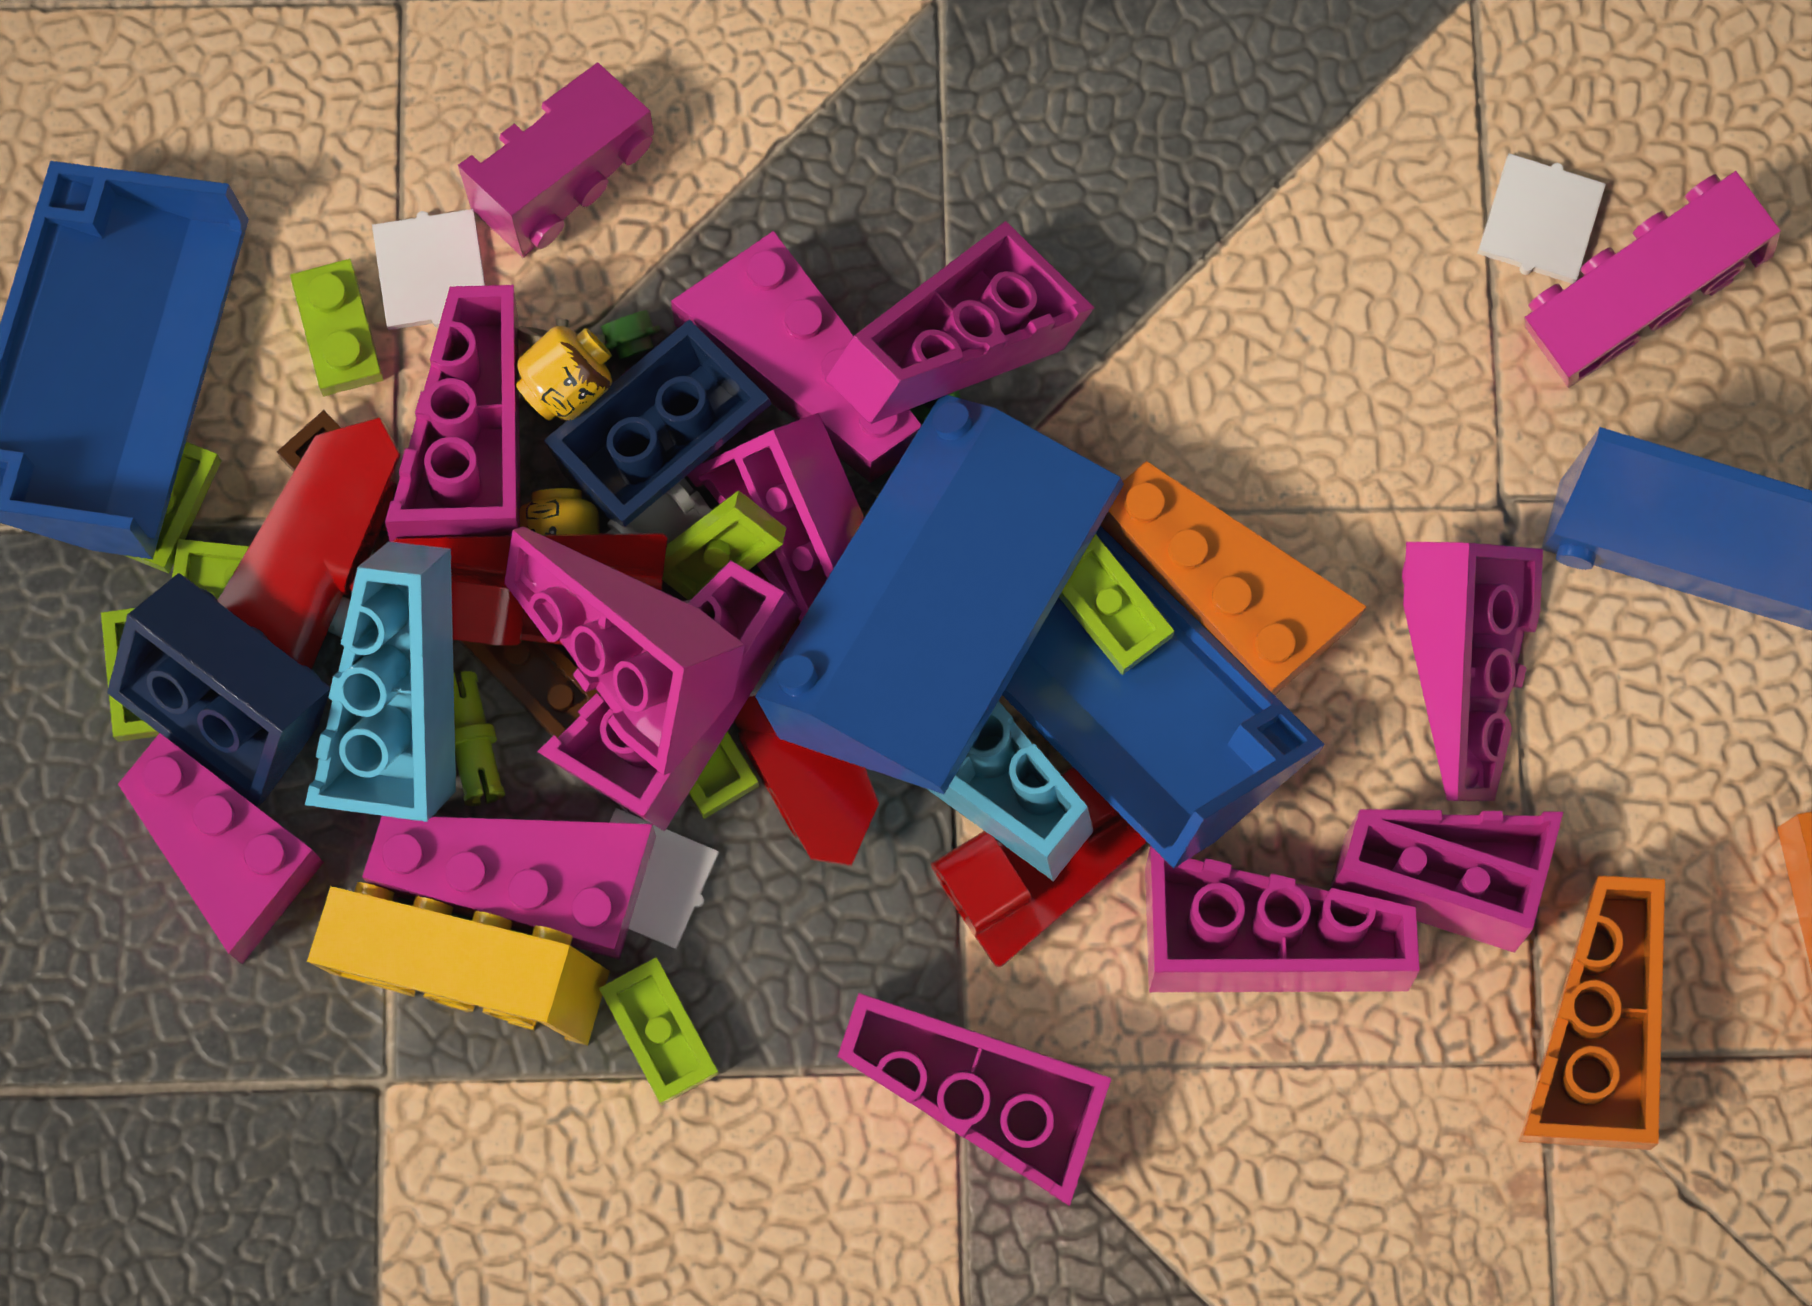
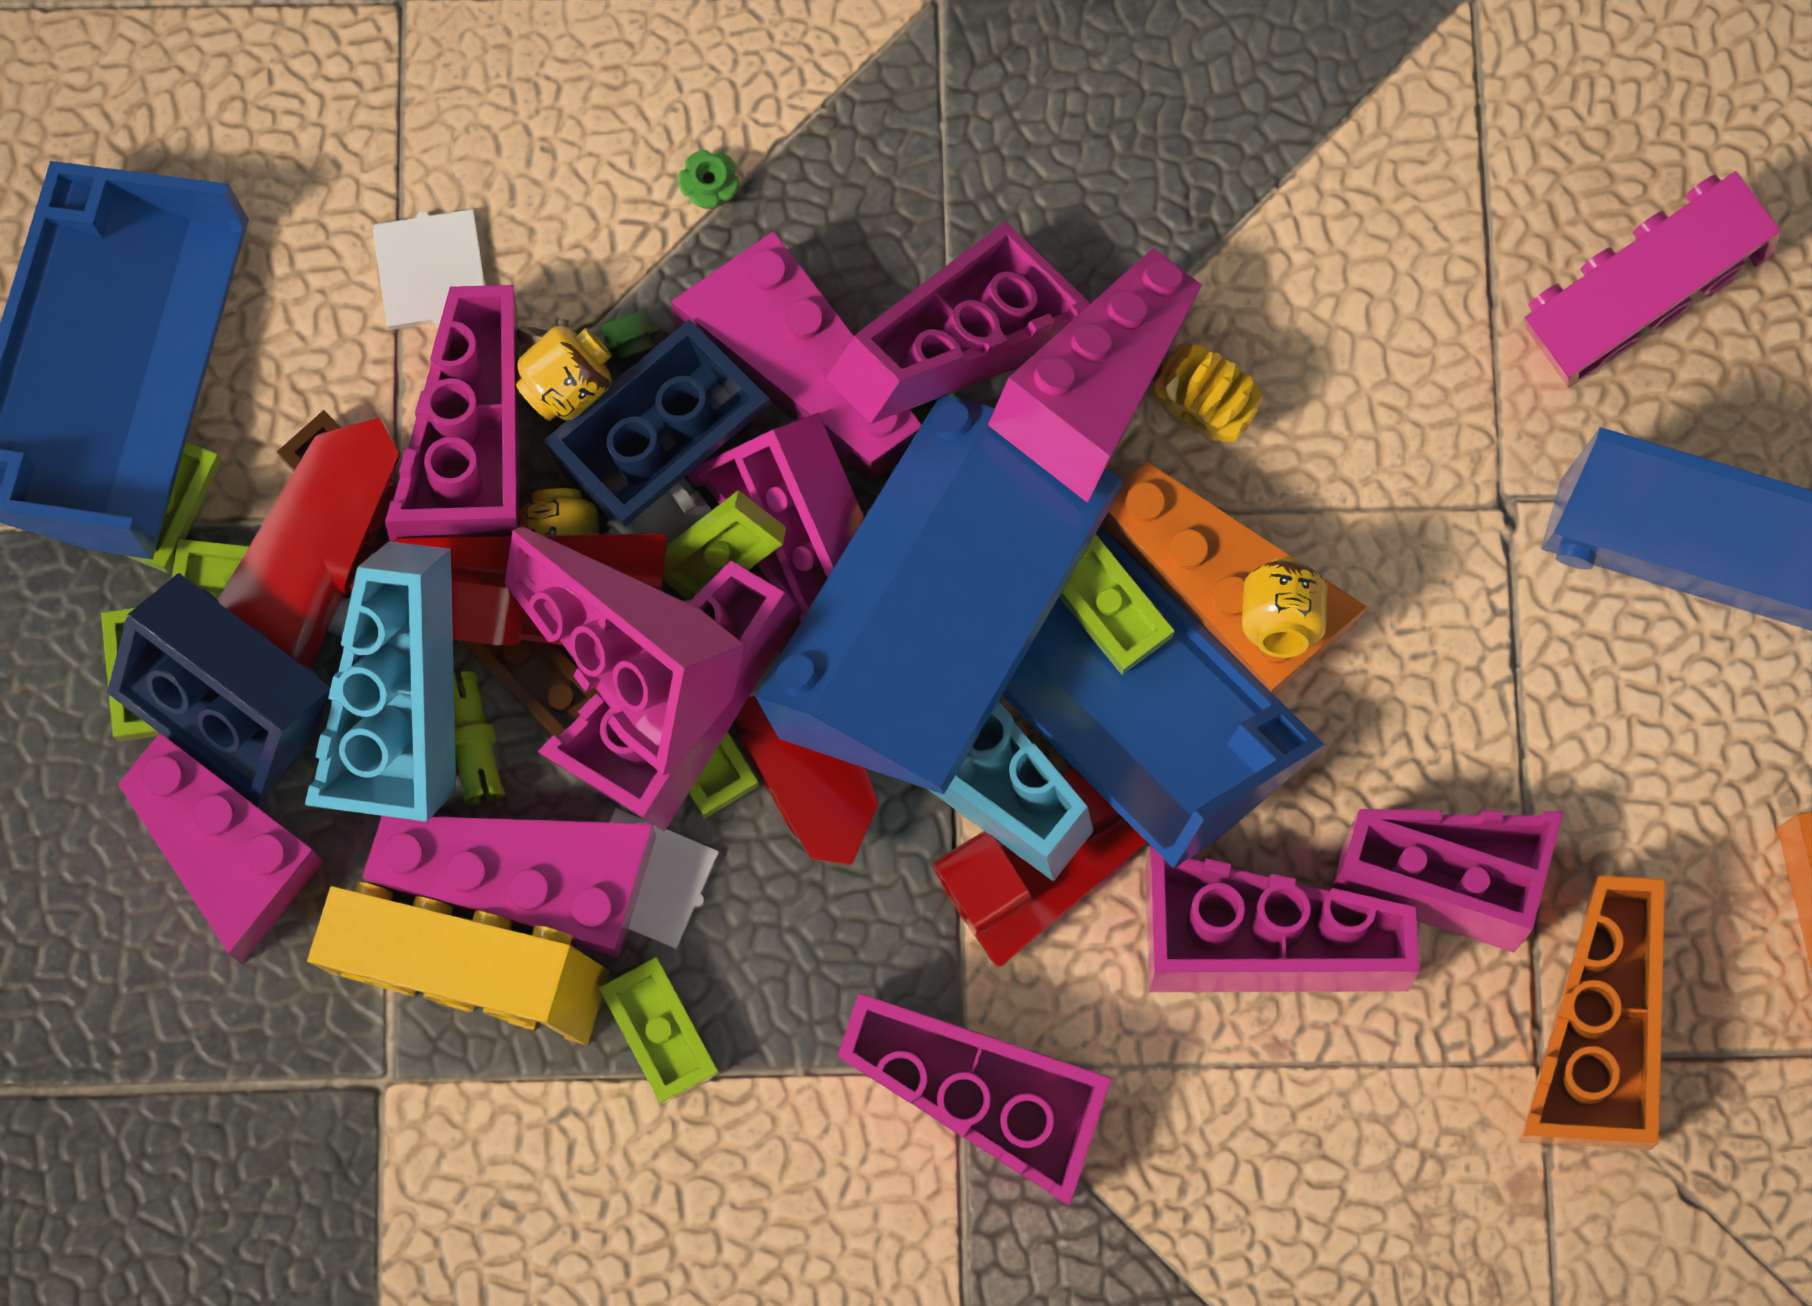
(336, 327): lime plate -> none
(558, 160): dark pink wedge -> none
(708, 194): none -> bright green plate
(1089, 380): none -> dark pink wedge
(1207, 392): none -> yellow gear
(1284, 607): none -> yellow head
(1466, 634): dark pink wedge -> none
(1541, 218): white piece -> none

